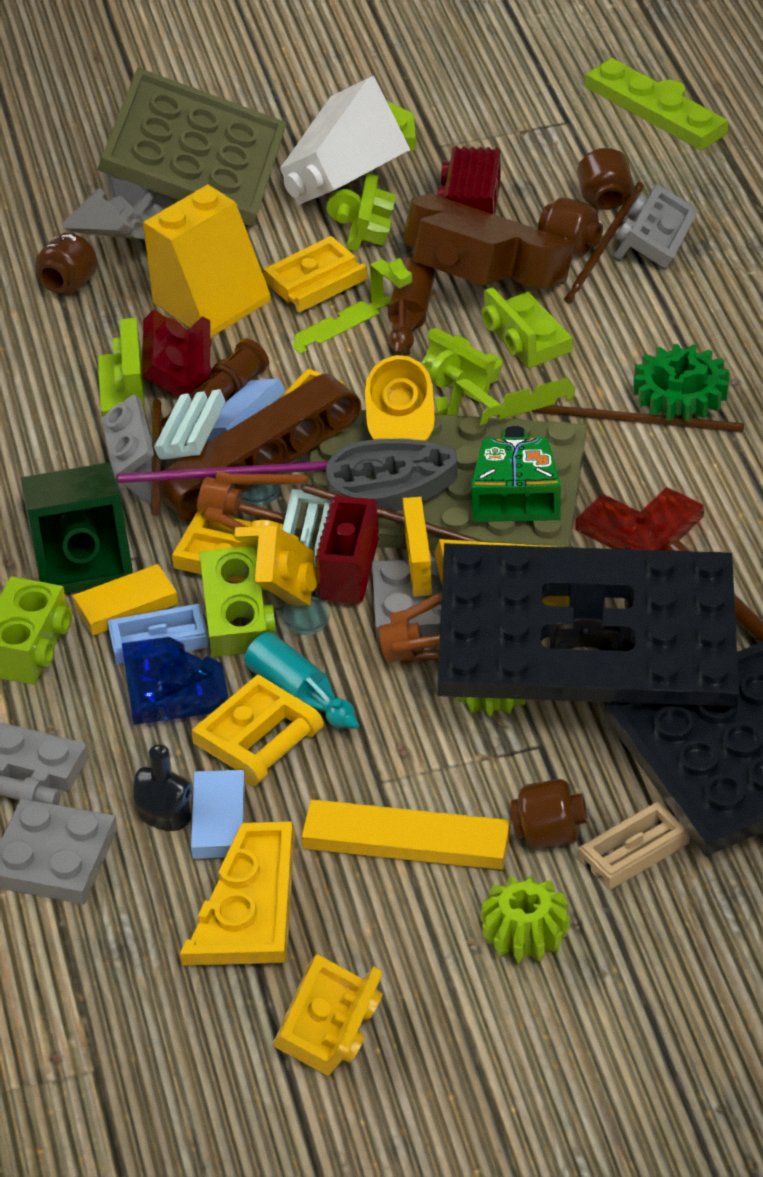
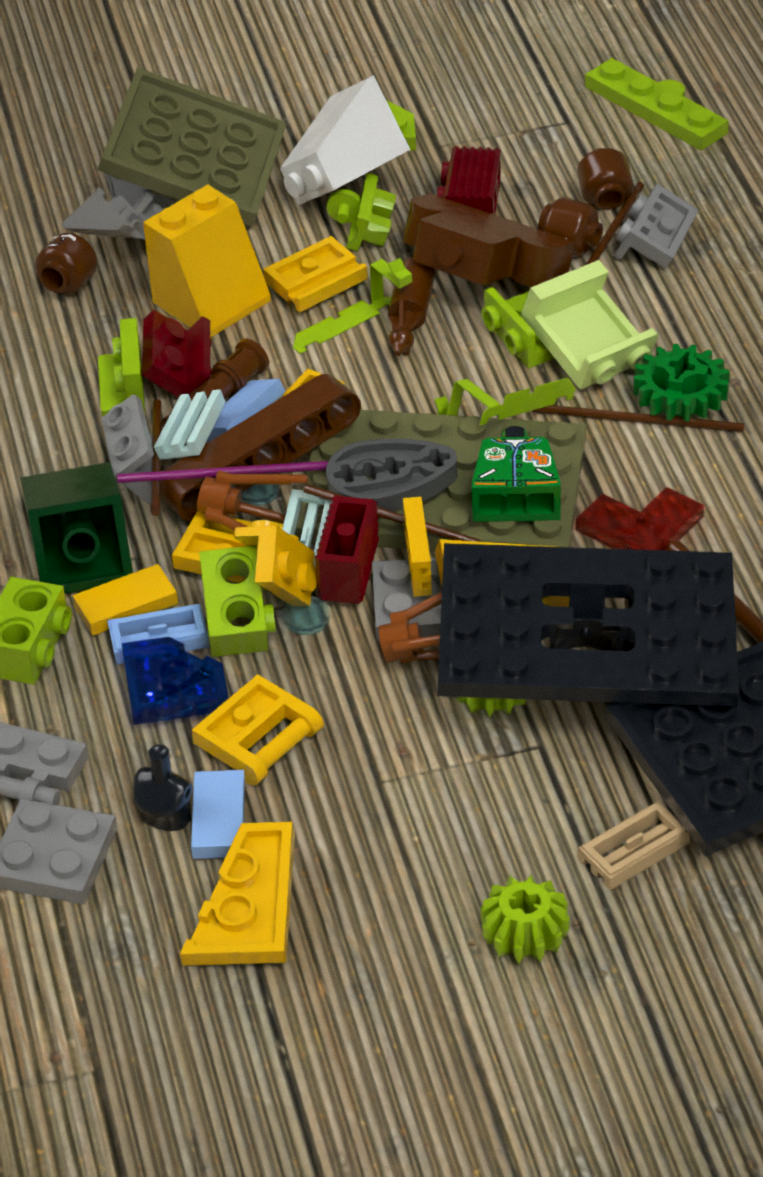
(298, 676): teal wheel -> none
(327, 1015): yellow bracket -> none
(399, 400): yellow cap -> none
(406, 834): yellow tile -> none
(454, 359): lime hips -> none
(548, 814): reddish brown head -> none
(585, 326): none -> yellowish green panel

